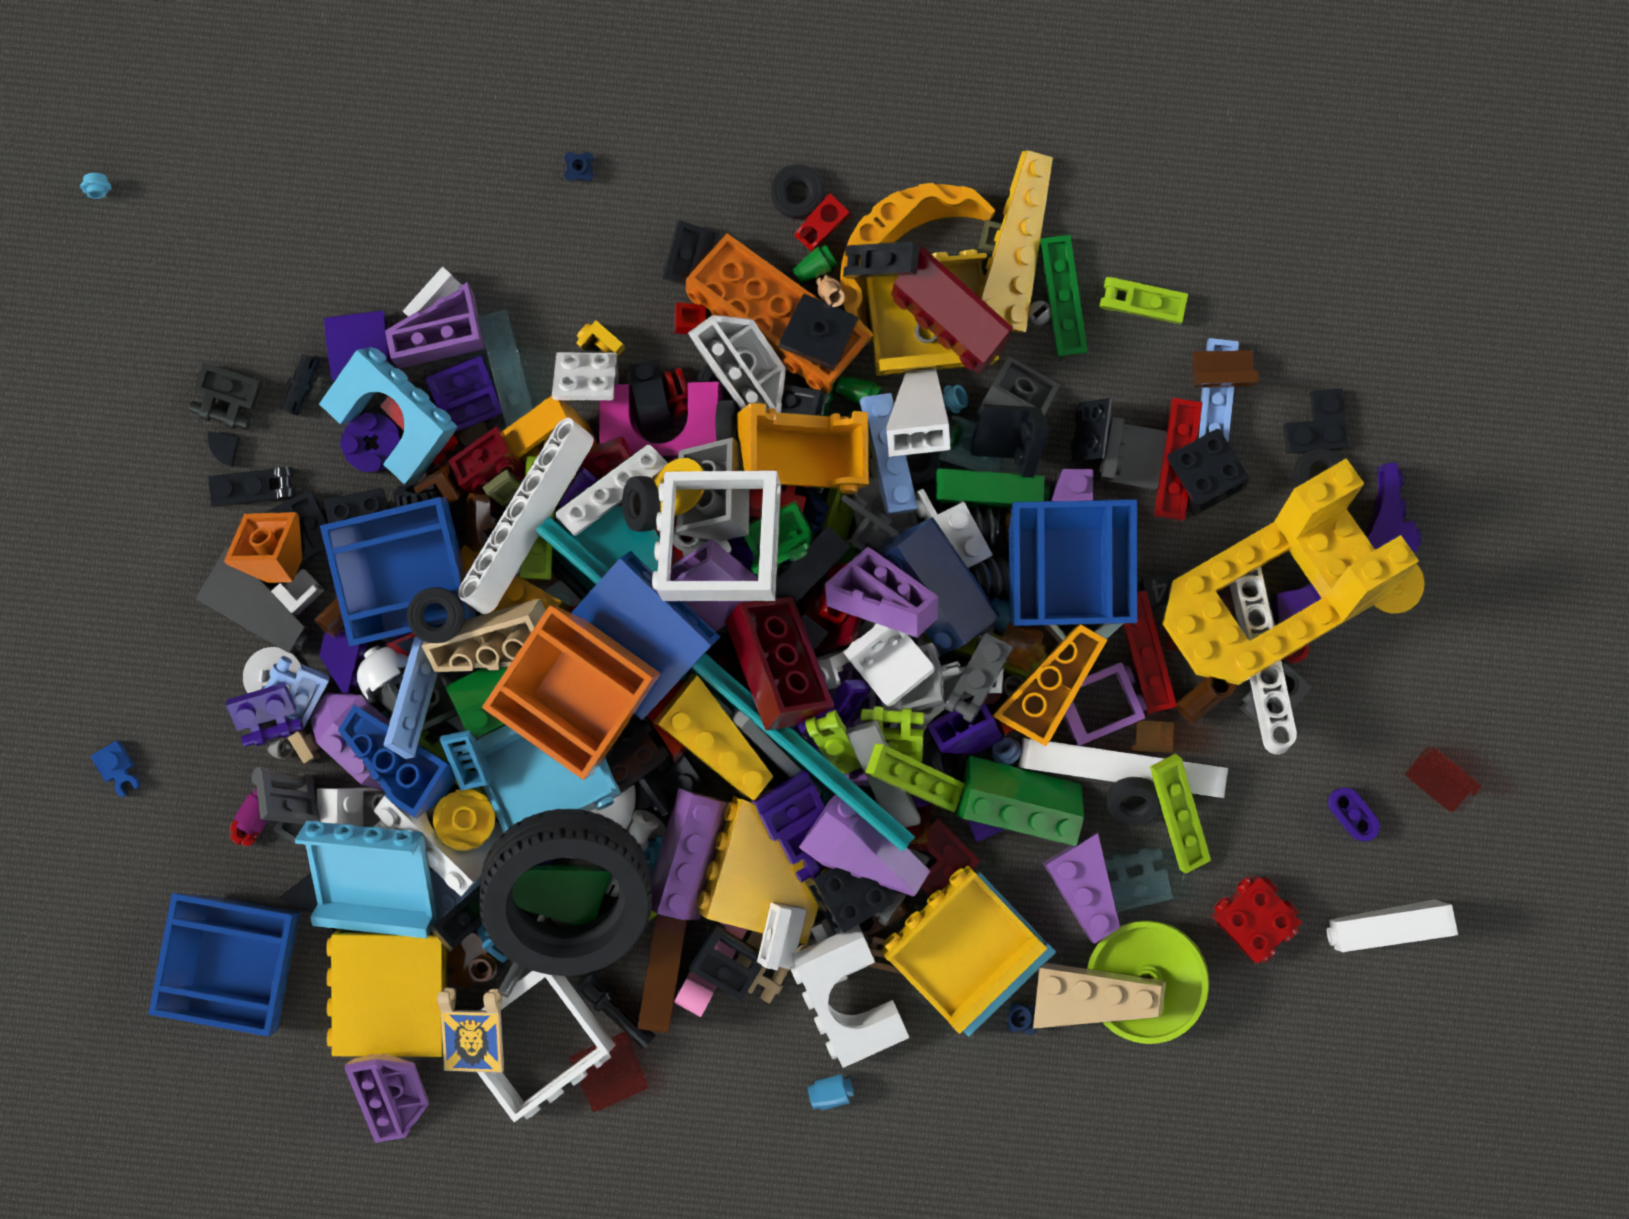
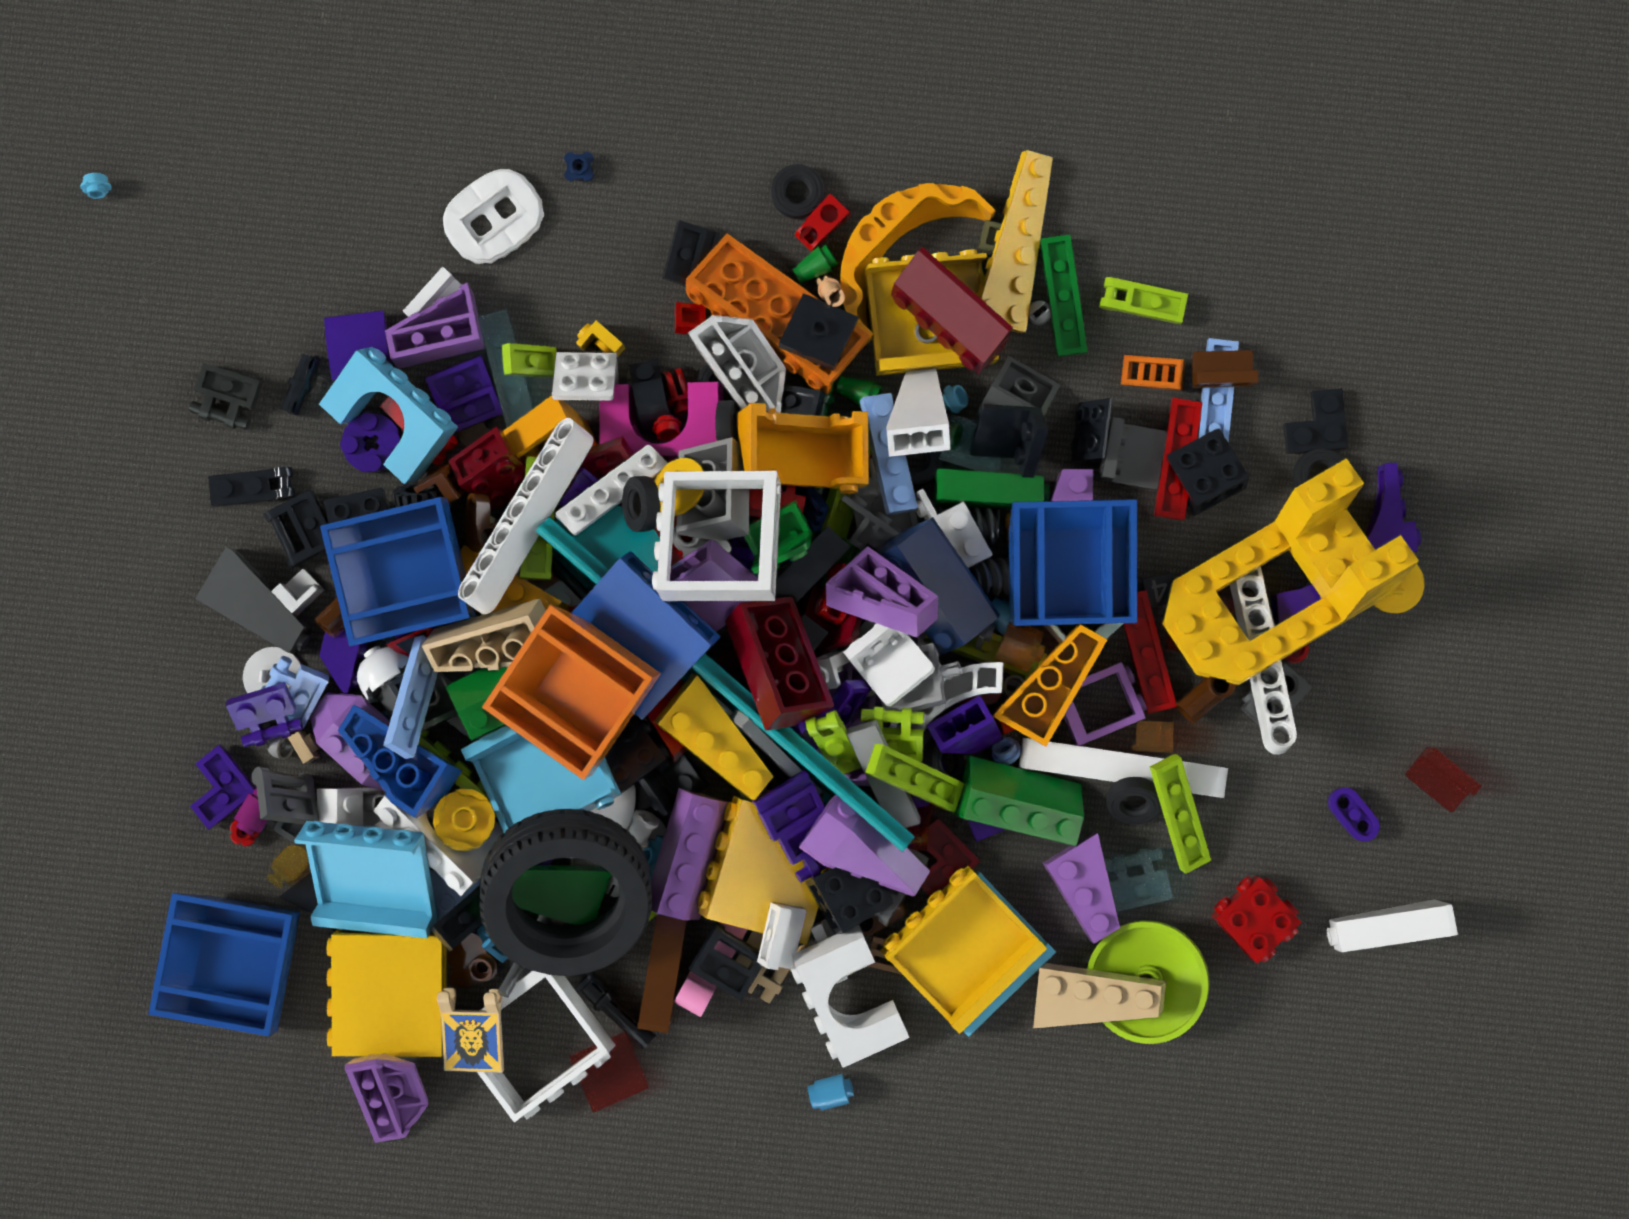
(114, 764): blue plate -> none
(223, 447): black tile -> none
(228, 789): none -> dark purple plate
(267, 546): orange slope -> none
(288, 865): none -> clear yellow arm
(416, 618): black tyre -> none
(466, 779): dark azure slope -> none
(480, 199): none -> white piece
(502, 487): olive tile -> none
(529, 360): none -> lime plate
(667, 428): none -> red plate
(881, 260): black plate -> none
(979, 676): dark grey plate -> none
(1014, 1018): dark blue plate -> none
(1179, 365): none -> orange slope

